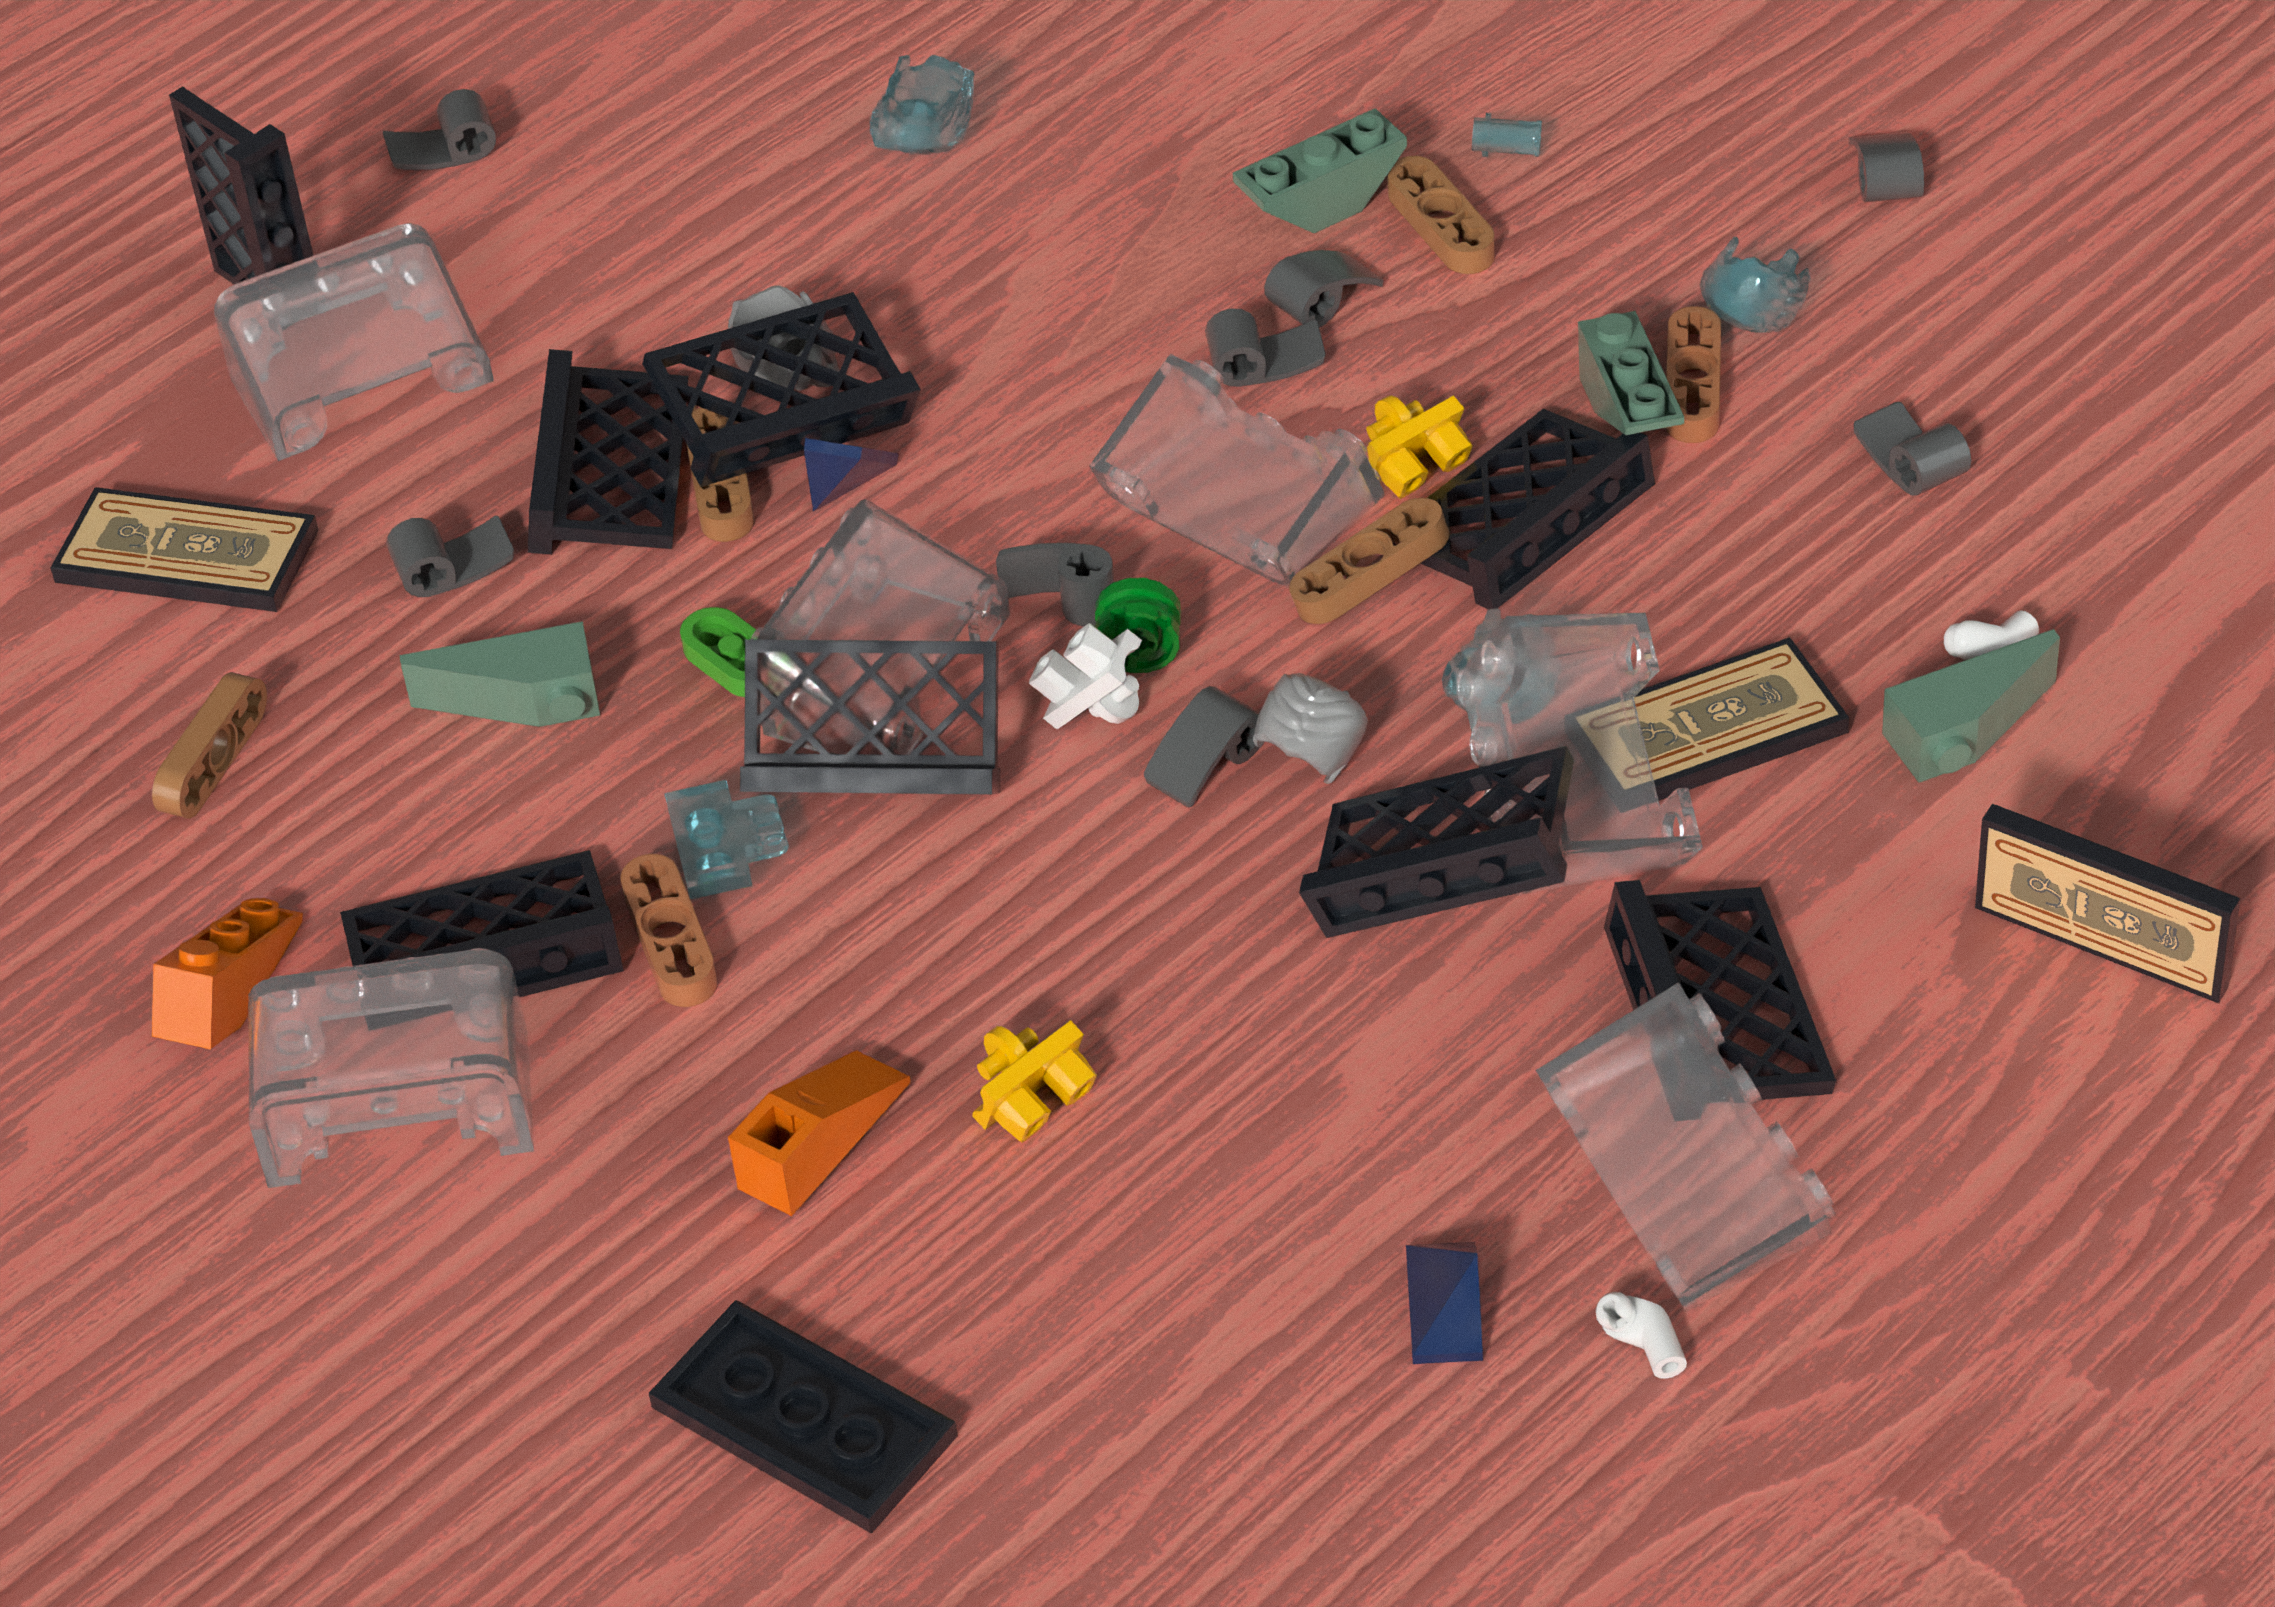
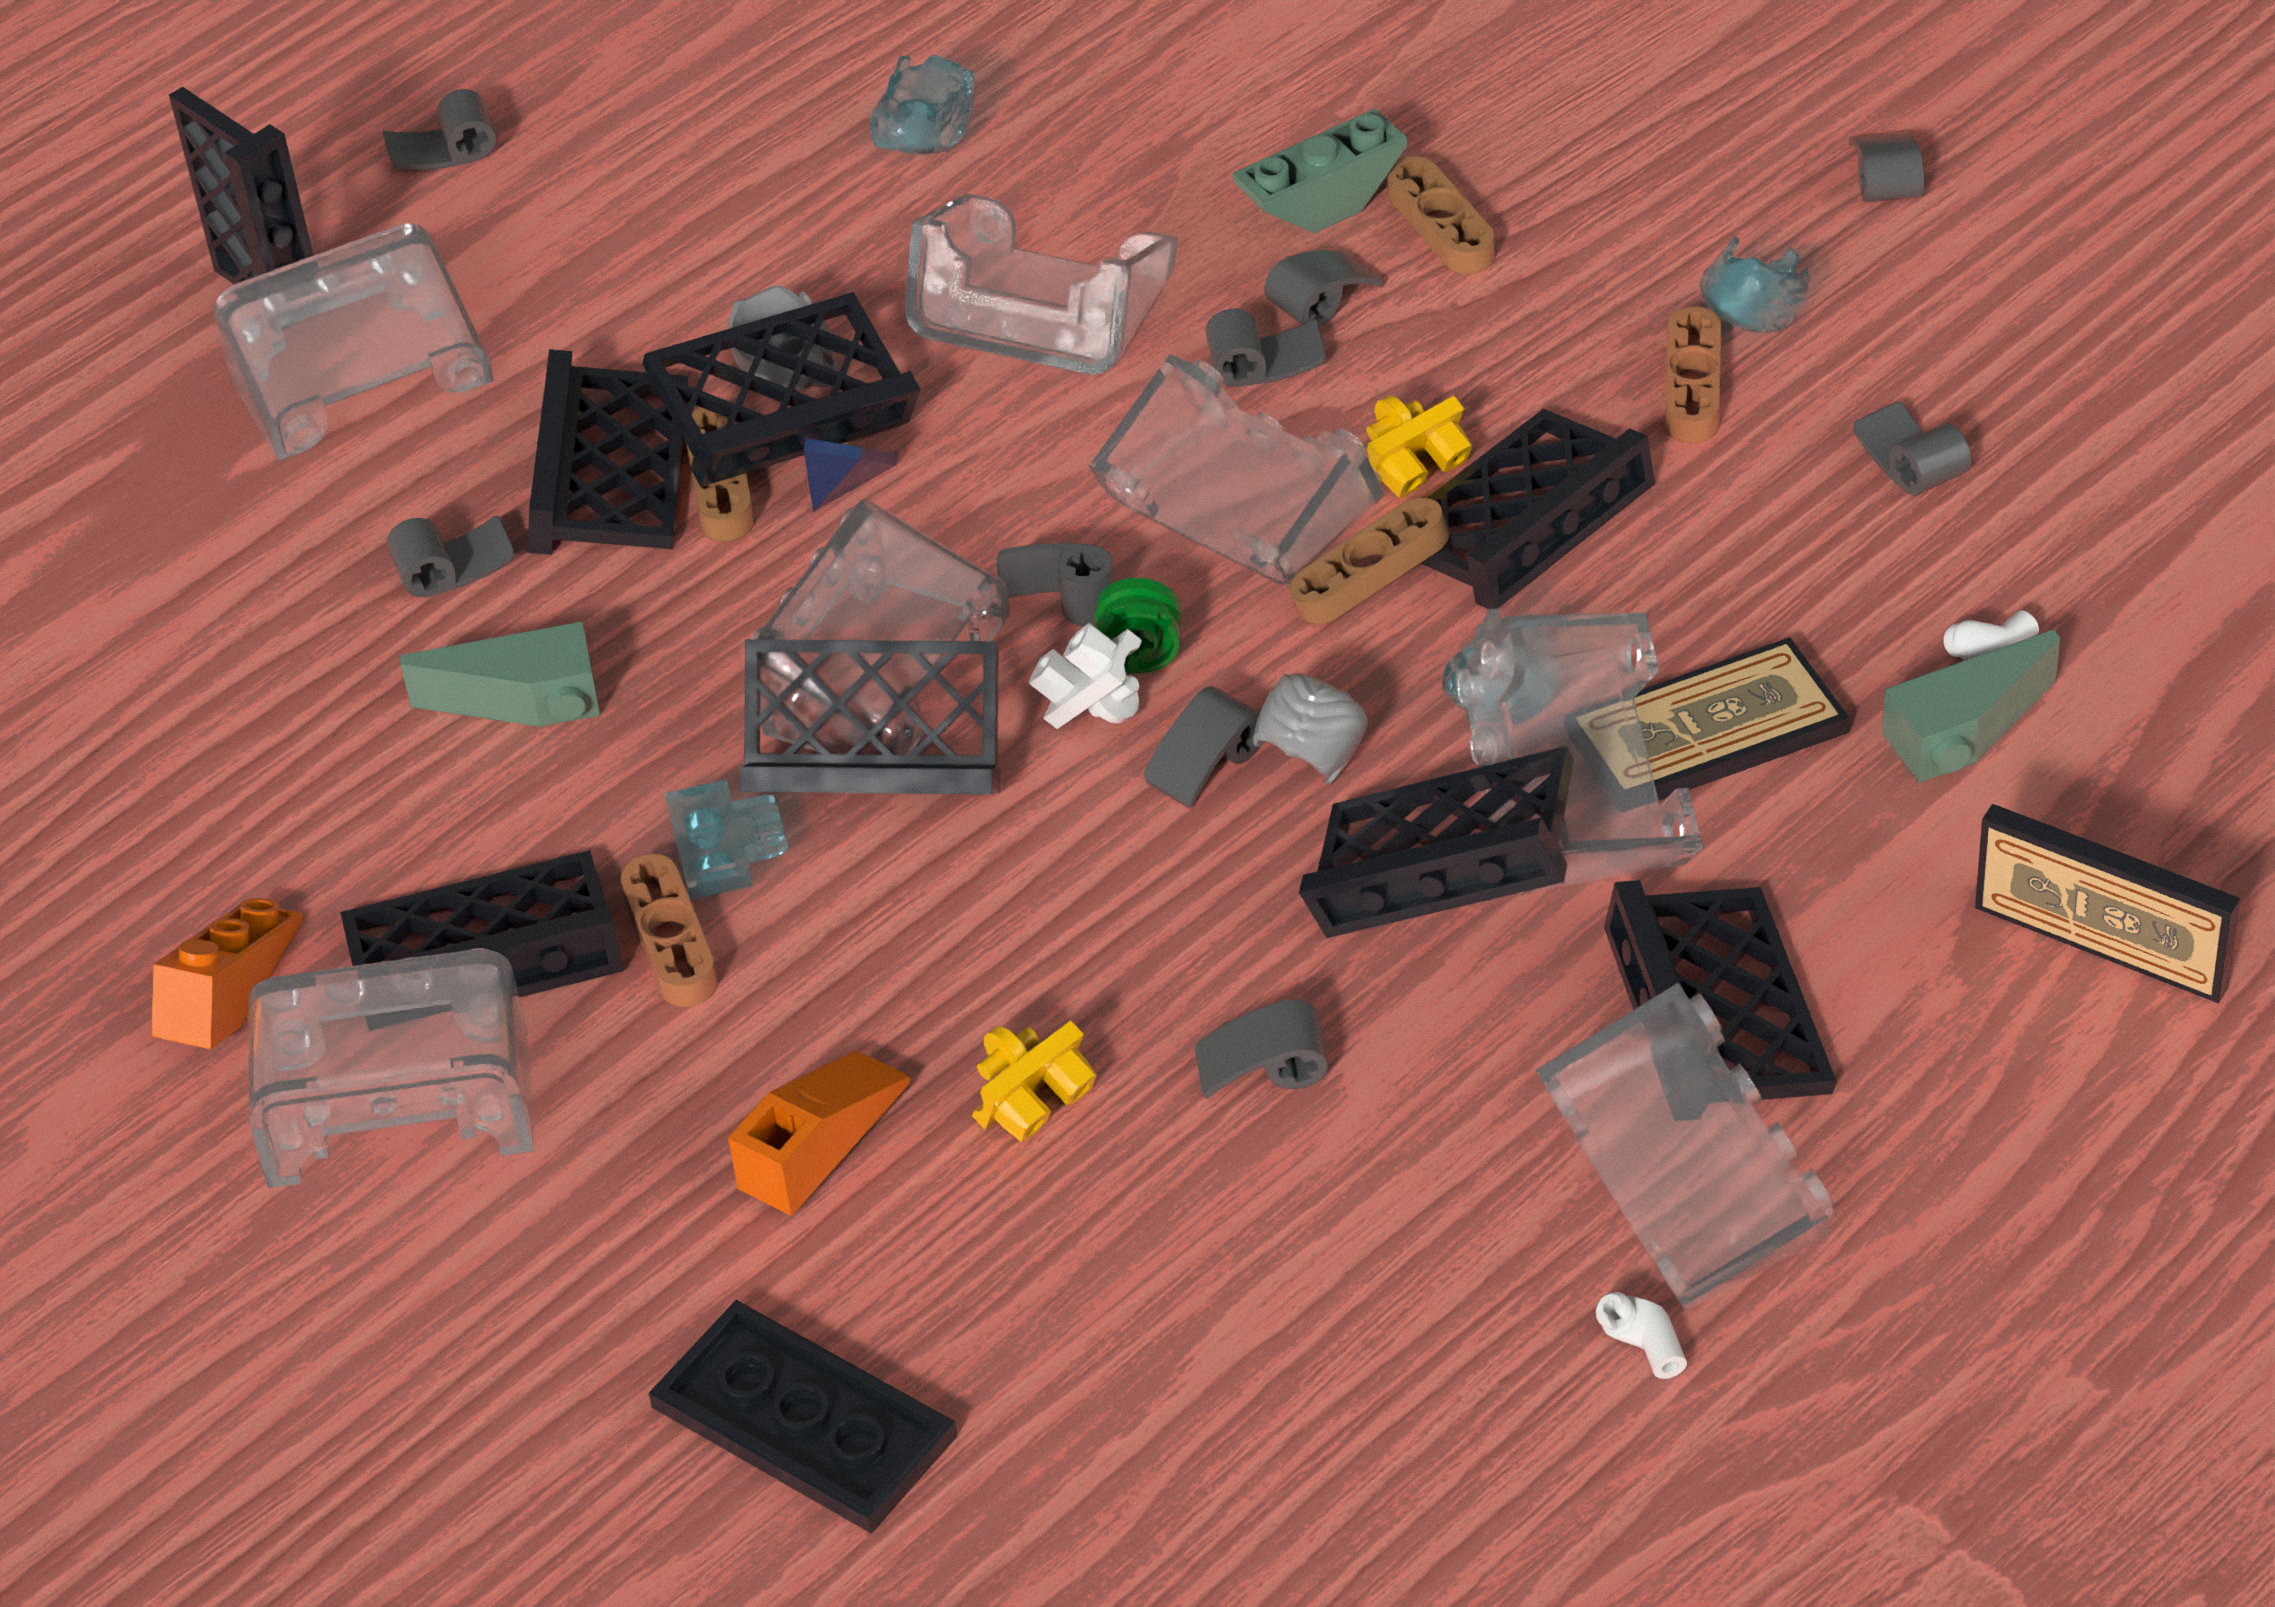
(185, 549): tile -> none
(209, 745): medium nougat beam -> none
(716, 645): bright green plate -> none
(988, 296): none -> clear windscreen
(1278, 1036): none -> dark grey panel
(1444, 1302): dark blue slope -> none
(1506, 136): clear light blue pin -> none
(1625, 375): sand green slope -> none

